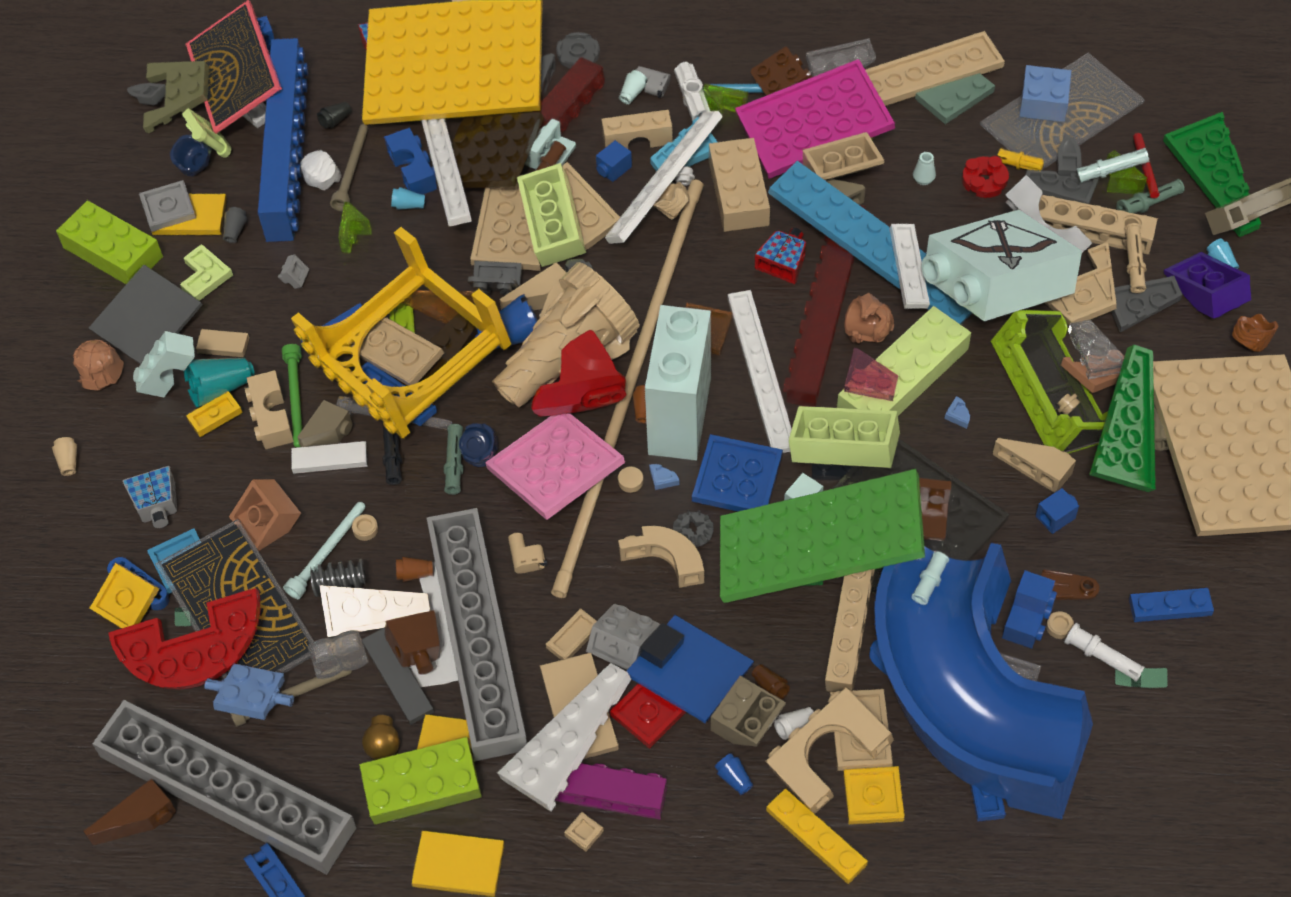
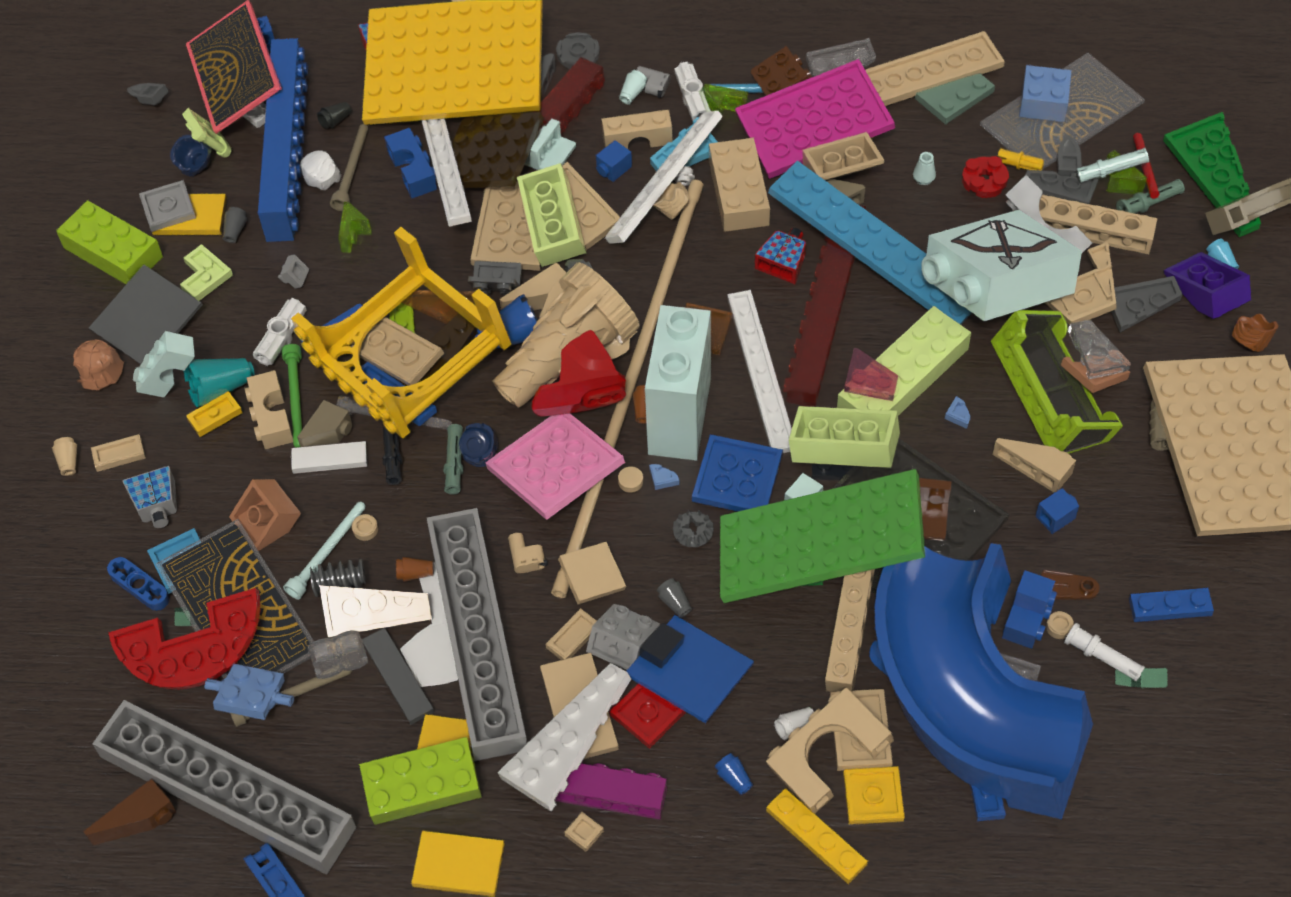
(118, 453): none -> tan tile
(124, 597): yellow tile -> none
(184, 89): olive wing -> none
(222, 343): tan tile -> none
(278, 333): none -> white piece
(381, 738): pearl gold piece -> none
(407, 199): medium azure cone -> none
(414, 640): reddish brown torso -> none
(552, 155): reddish brown pin -> none
(592, 573): none -> tan tile
(670, 546): tan arch -> none
(674, 597): none -> dark grey cone
(745, 713): dark tan slope -> none
(771, 681): reddish brown cone -> none
(868, 320): nougat helmet -> none
(909, 266): white tile -> none
(930, 578): light aqua pin -> none
(1068, 403): tan plate -> none
(1128, 435): green wing -> none
(1136, 267): tan pin -> none

